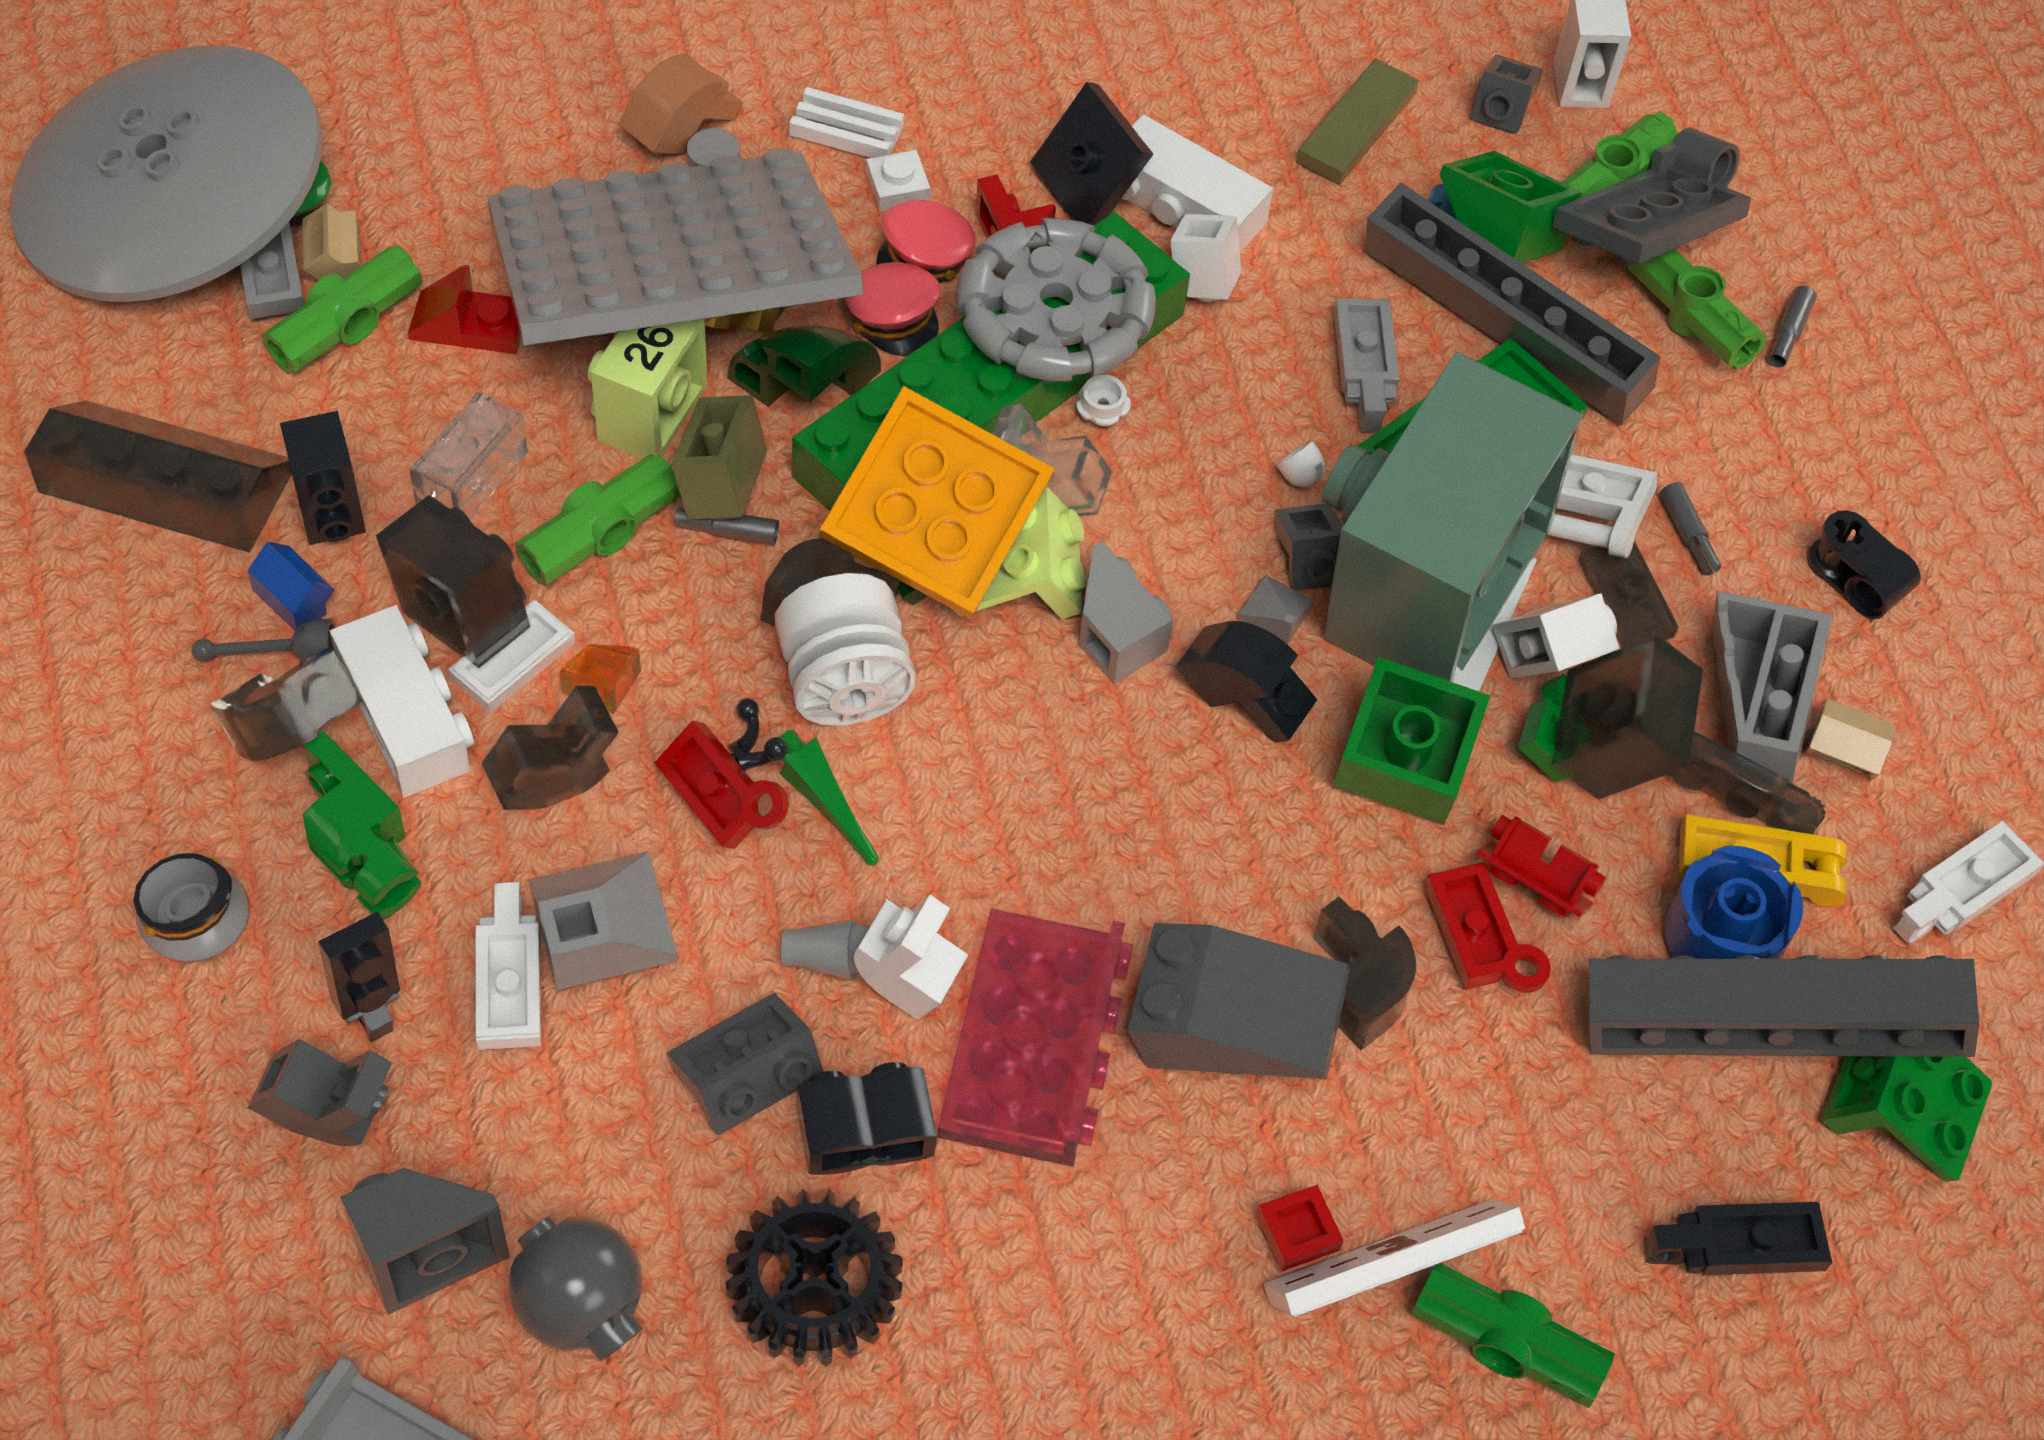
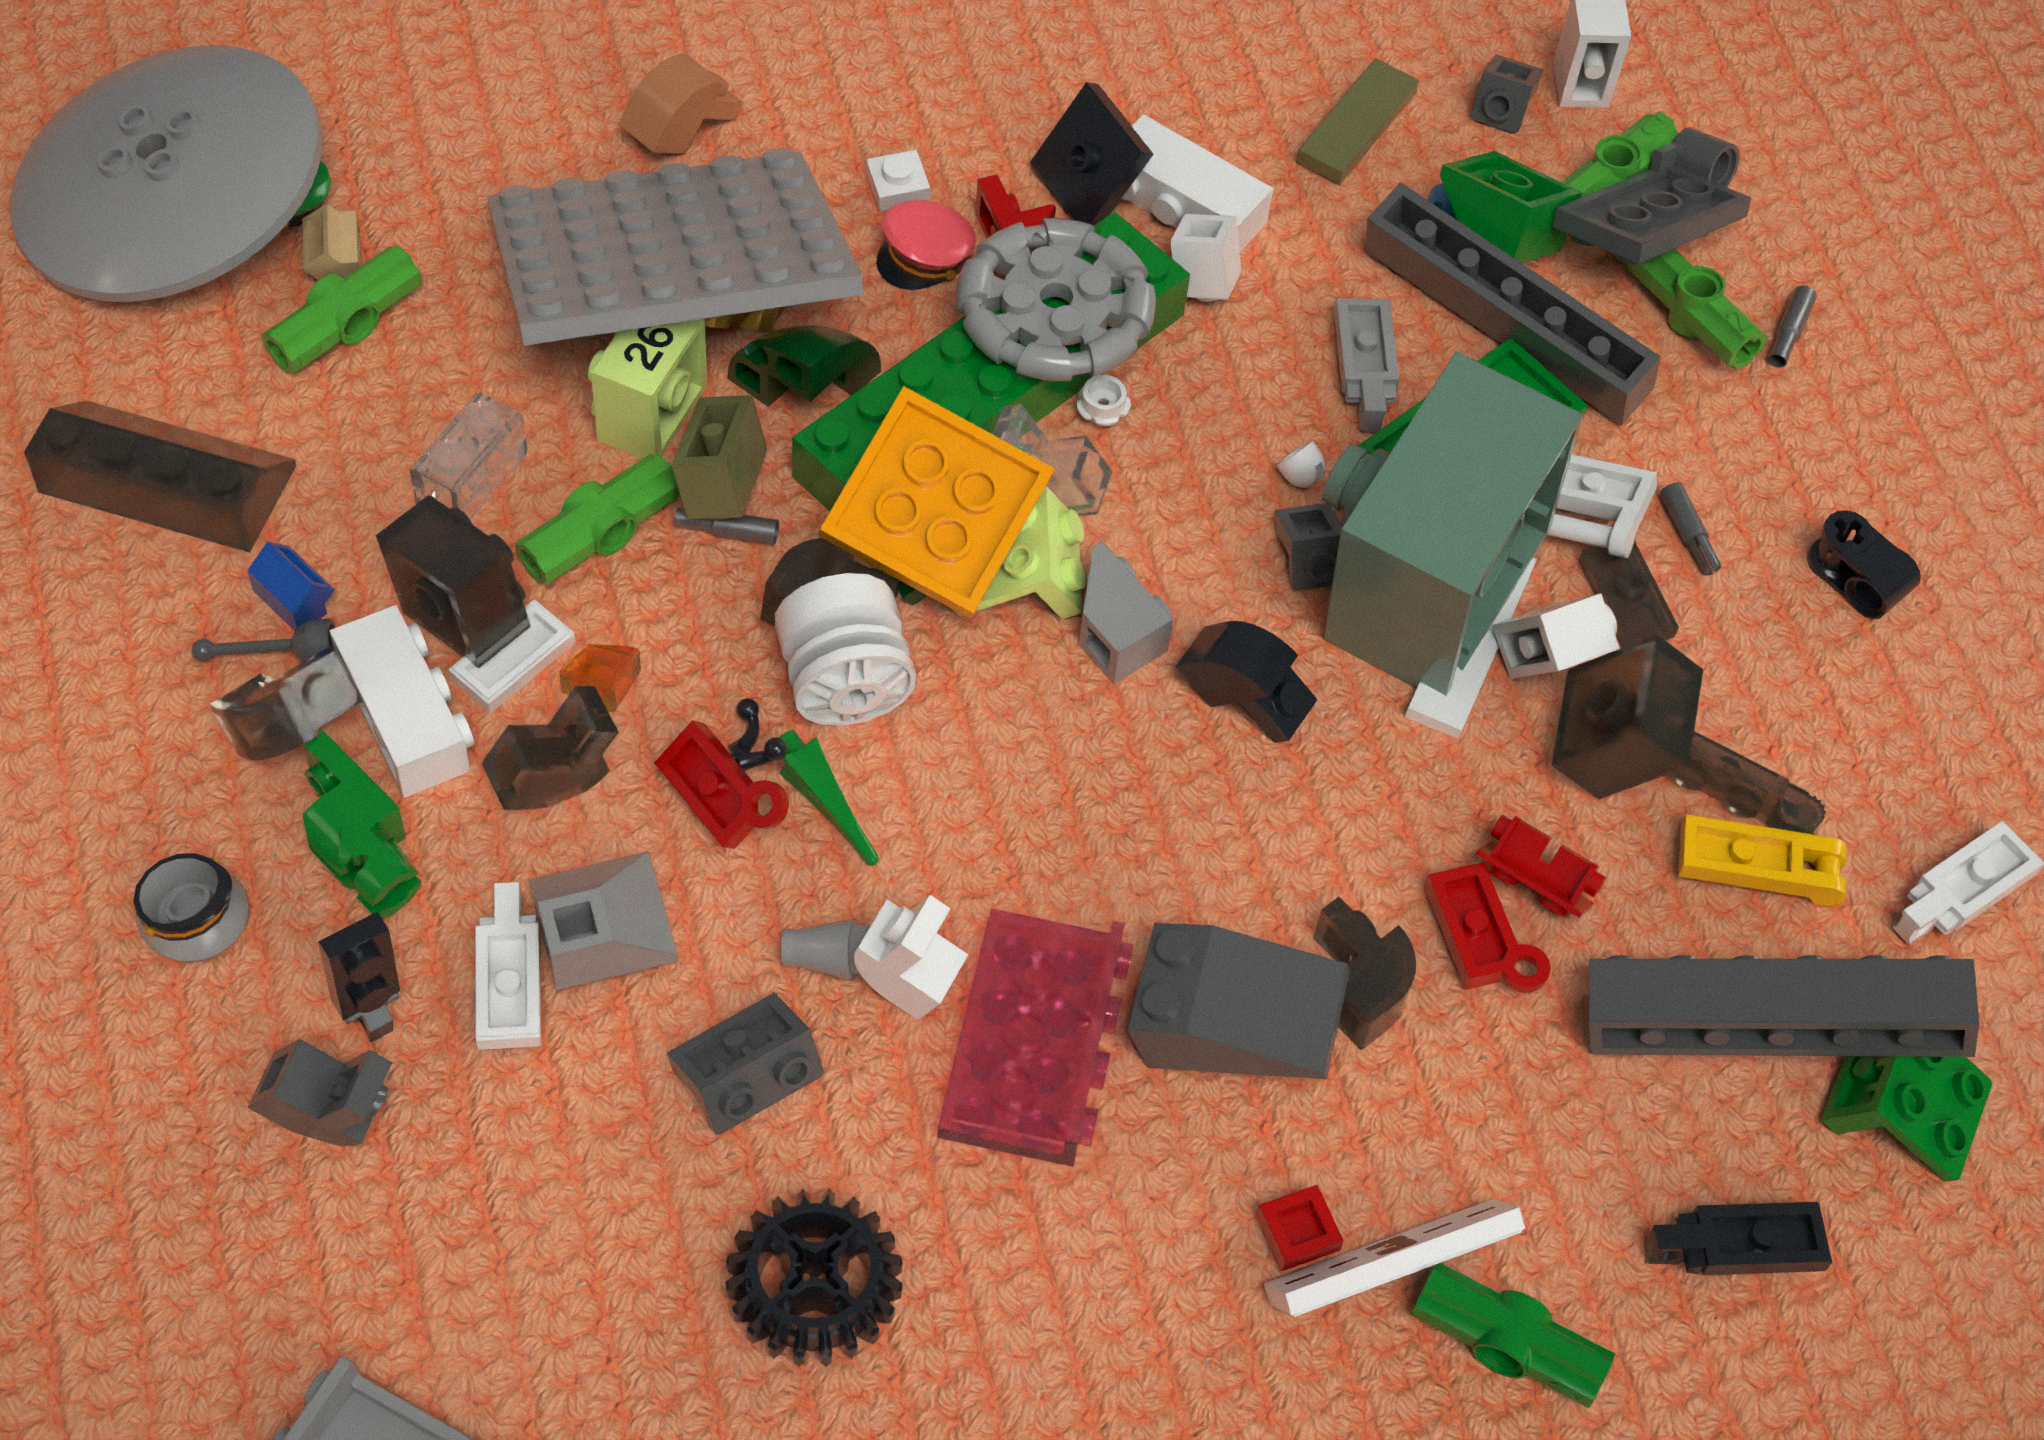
(273, 278): light grey plate -> none
(323, 477): black brick -> none
(422, 1233): dark grey slope -> none
(458, 316): red slope -> none
(576, 1286): dark grey brick -> none
(711, 144): light grey tile -> none
(849, 118): white tile -> none
(866, 1119): black brick -> none
(896, 307): coral piece -> none
(1276, 608): light grey slope -> none
(1411, 740): green brick -> none
(1541, 727): green plate -> none
(1733, 907): blue brick -> none
(1767, 676): light grey wedge -> none
(1851, 739): tan piece -> none

